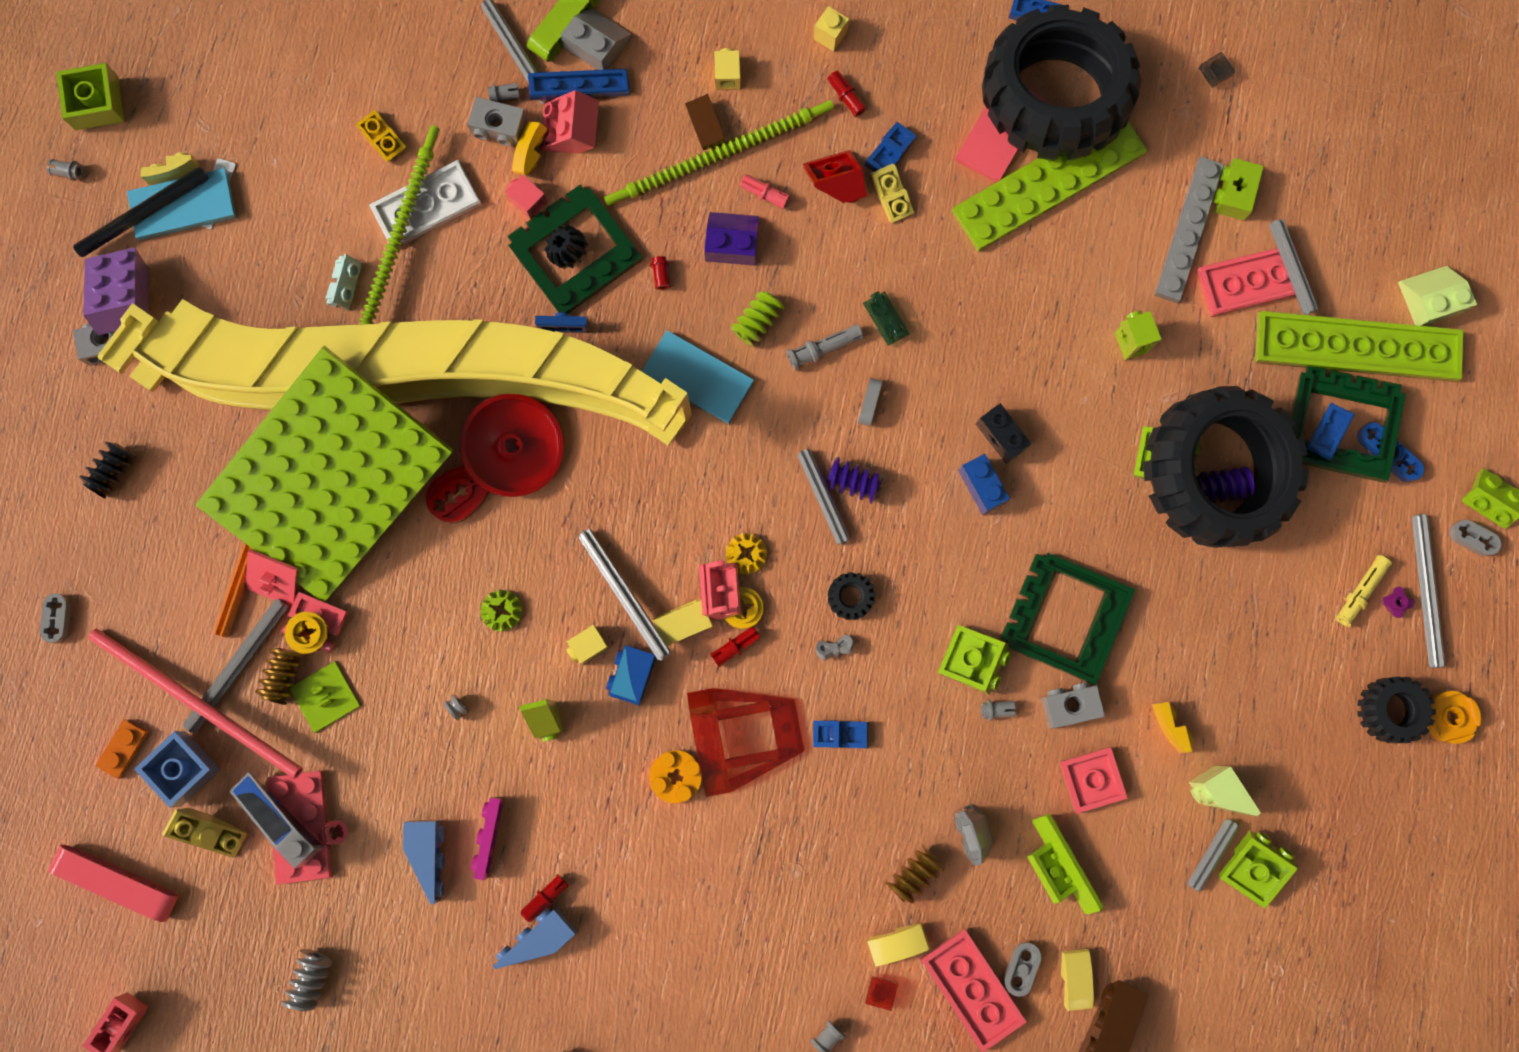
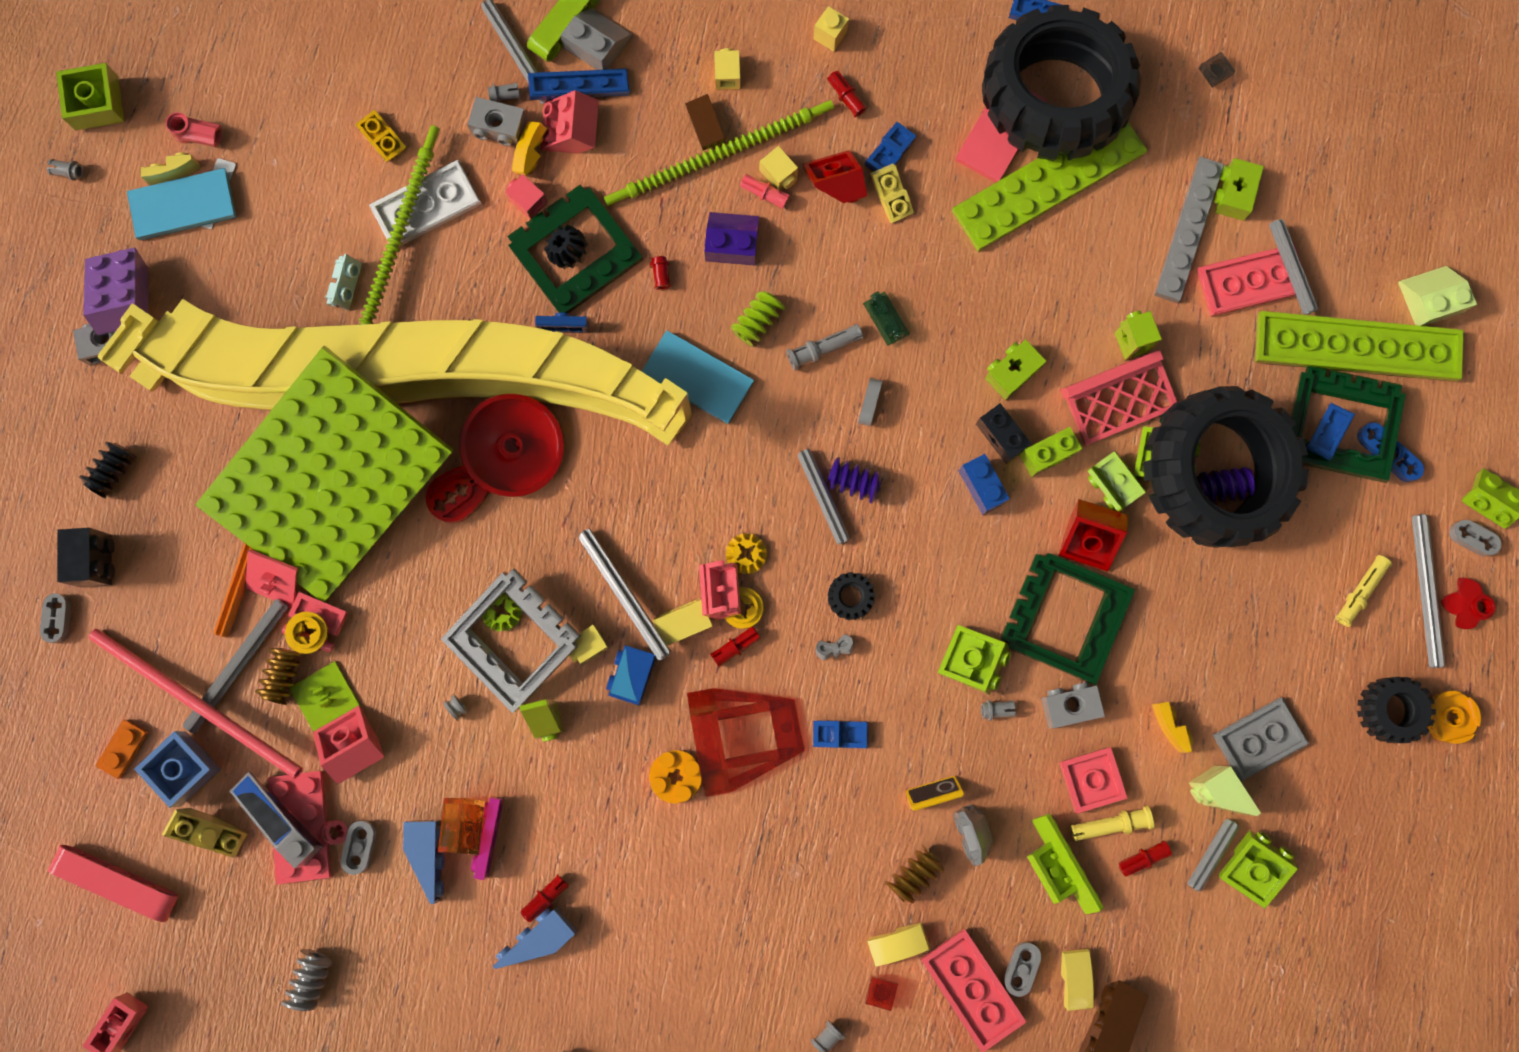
(84, 557): none -> black brick
(140, 212): black axle -> none
(194, 130): none -> coral piece
(347, 745): none -> coral slope
(355, 845): none -> light grey plate
(461, 826): none -> clear orange brick
(486, 664): none -> light grey hinge
(779, 169): none -> light yellow brick
(934, 793): none -> slope
(1008, 381): none -> lime brick
(1050, 451): none -> lime brick
(1093, 535): none -> red slope
(1106, 380): none -> coral fence
(1115, 481): none -> lime bracket
(1124, 822): none -> light yellow pin
(1145, 858): none -> red axle
(1260, 739): none -> light grey tile
(1390, 602): magenta plate -> none
(1465, 602): none -> red plate

